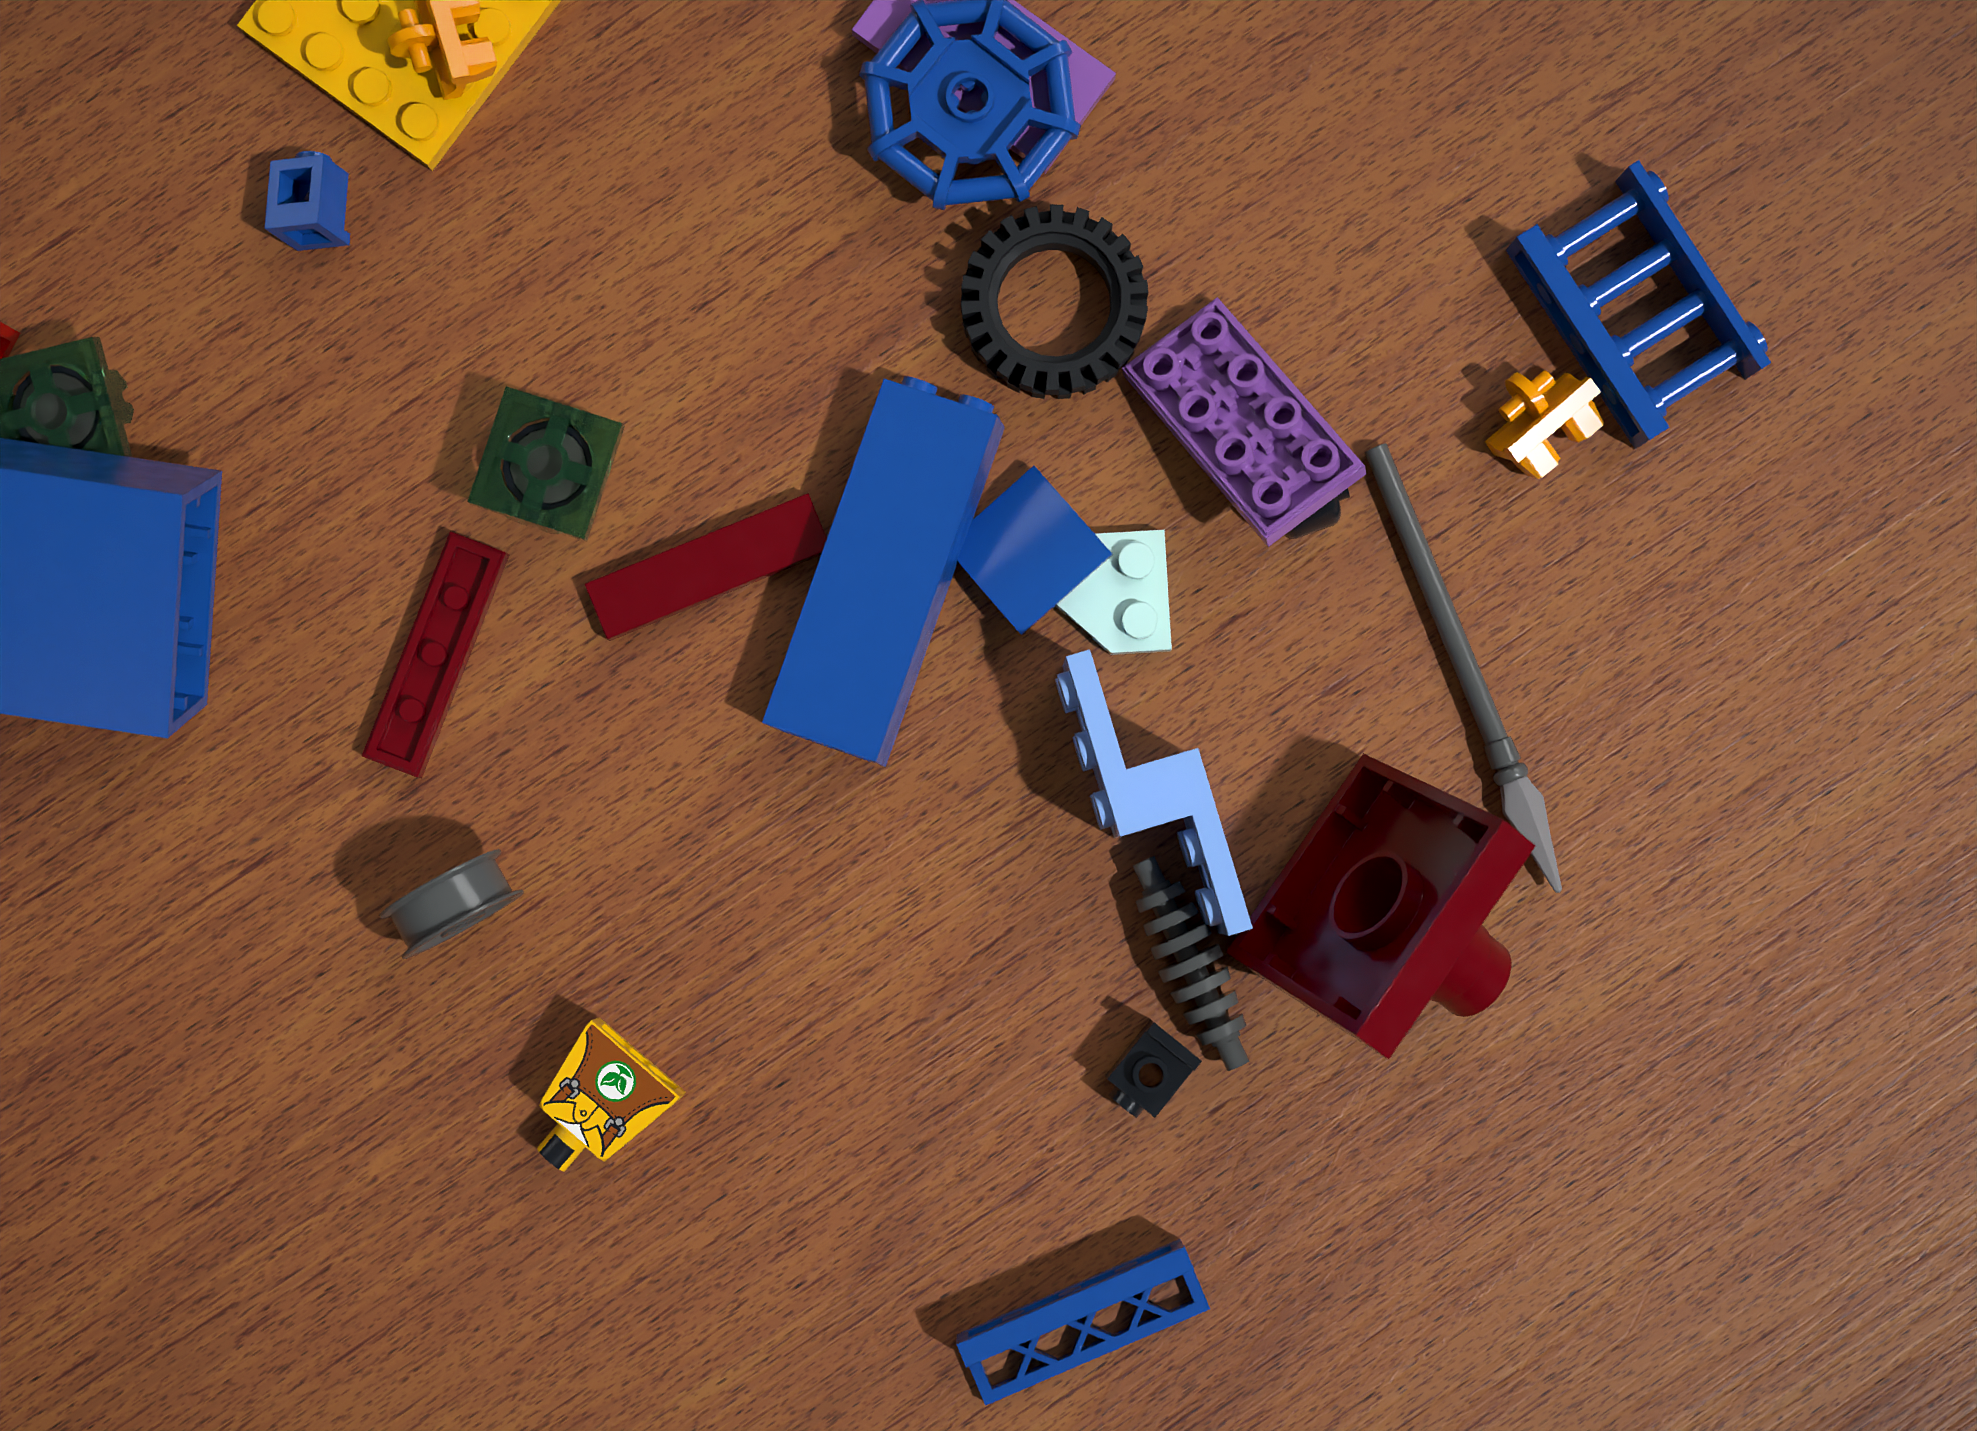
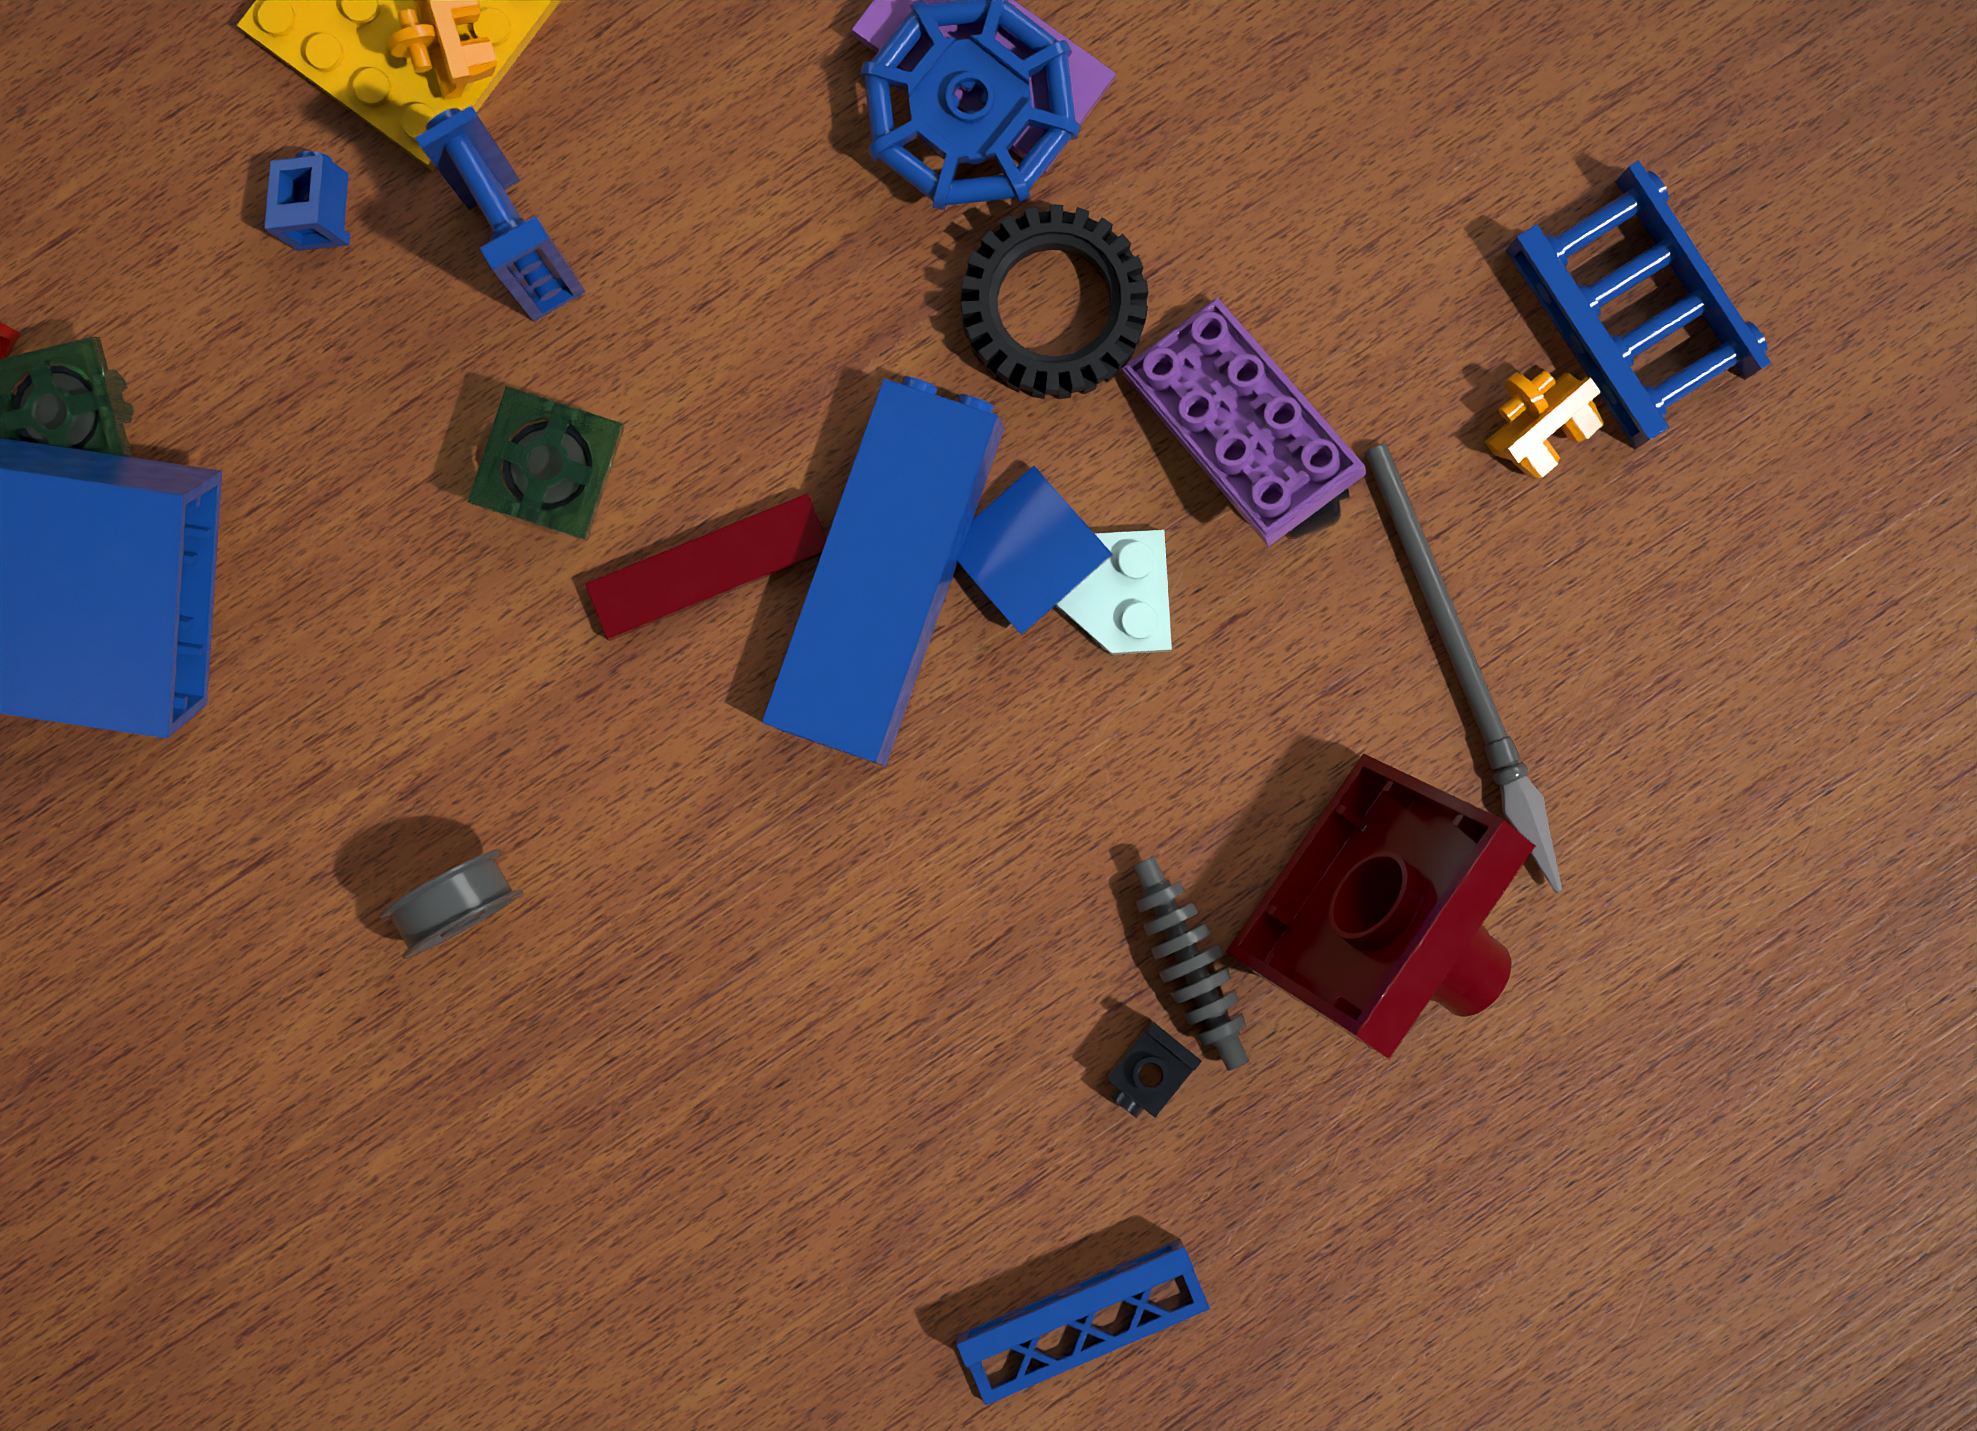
(435, 655): dark red tile -> none
(518, 250): none -> blue fence
(603, 1097): torso -> none
(1153, 796): light blue bracket -> none

